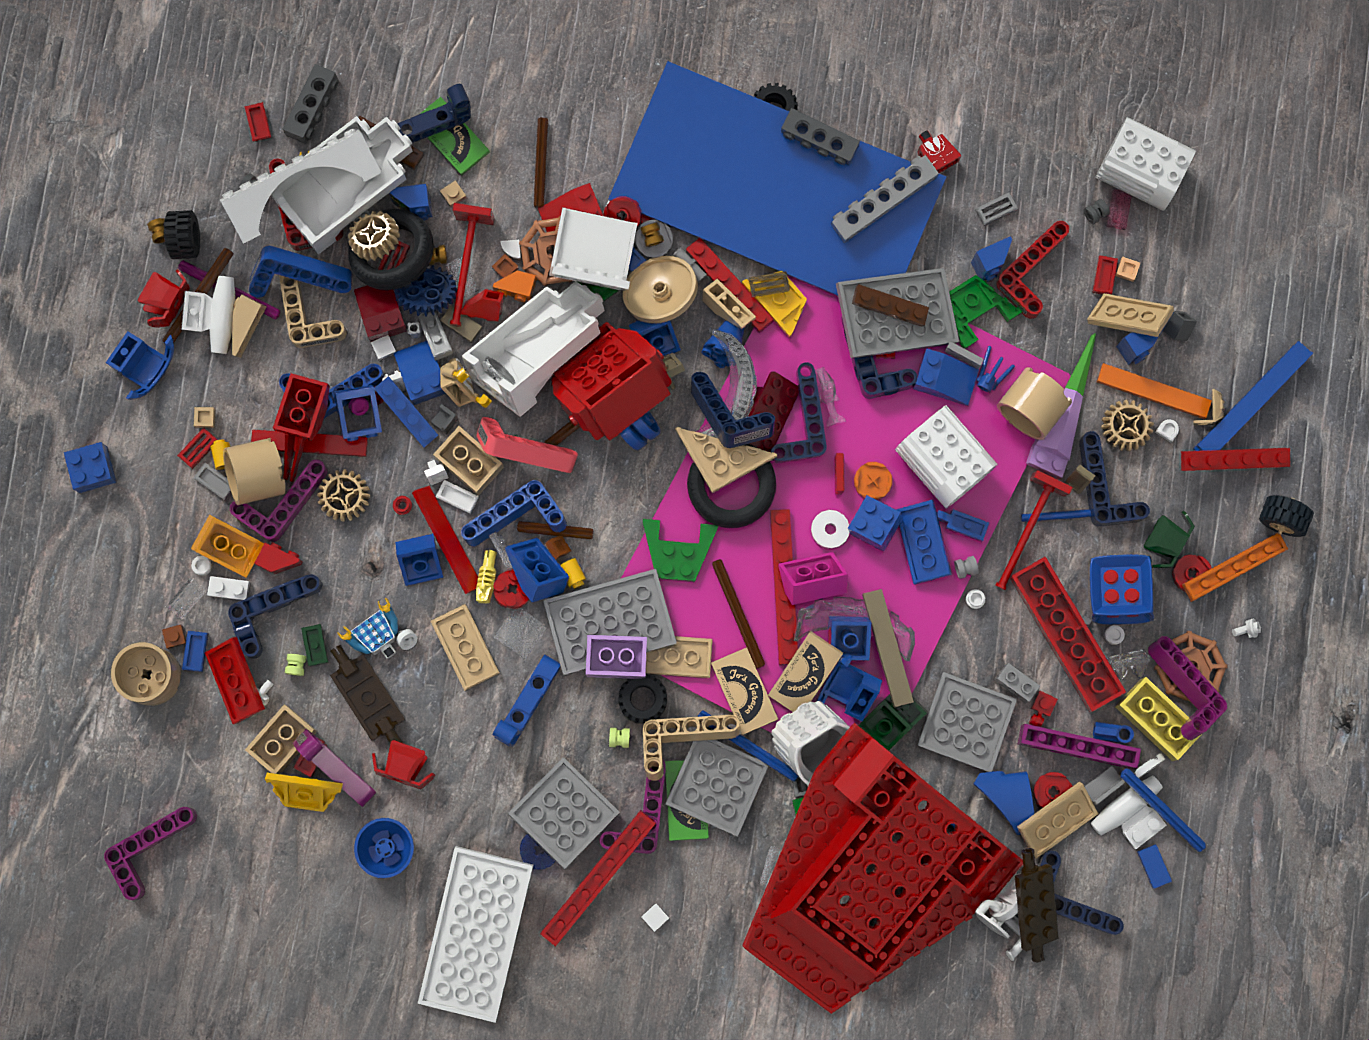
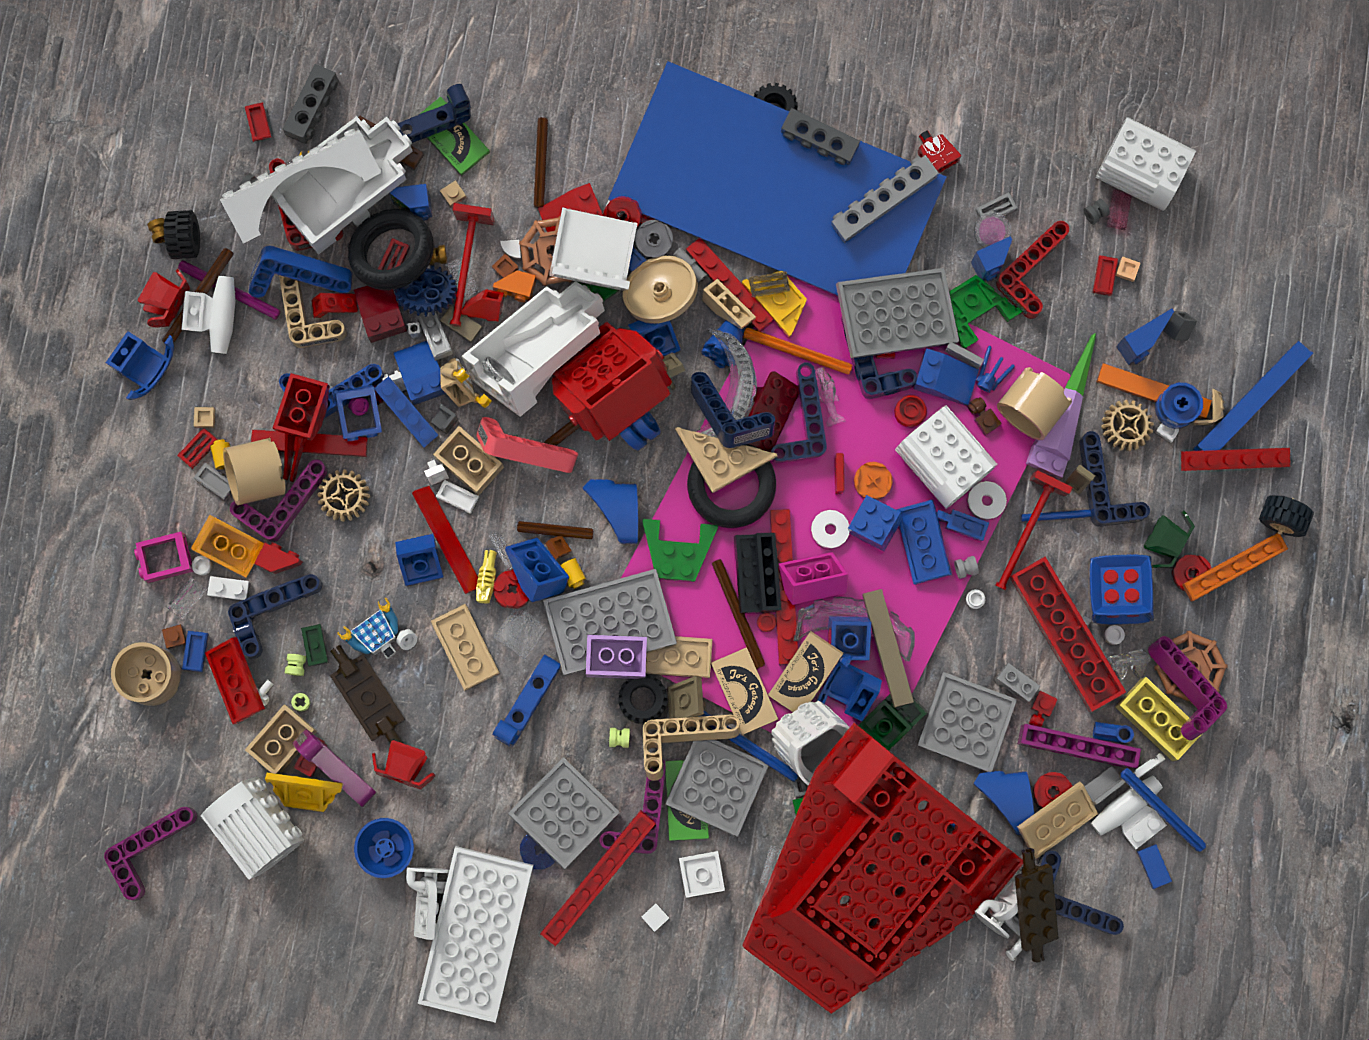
(90, 467): blue brick -> none
(183, 551): none -> dark pink window
(245, 320): tan slope -> none
(252, 827): none -> white piece
(301, 696): none -> yellowish green bush
(333, 303): none -> red bracket
(370, 231): tan gear -> none
(383, 347): white tile -> none
(402, 499): red plate -> none
(426, 899): none -> white plate
(514, 511): blue beam -> none
(618, 505): none -> blue panel
(652, 234): pearl gold wheel -> none
(686, 698): none -> dark tan tile
(701, 874): none -> white plate
(757, 573): none -> black brick
(766, 622): none -> red tile
(797, 350): none -> orange axle
(890, 305): reddish brown plate -> none
(910, 411): none -> red piece
(987, 420): none -> reddish brown plate
(989, 489): none -> white tile
(991, 229): none -> clear tile
(1130, 315): tan tile -> none
(1168, 404): none -> blue wheel
(1251, 627): white plate -> none

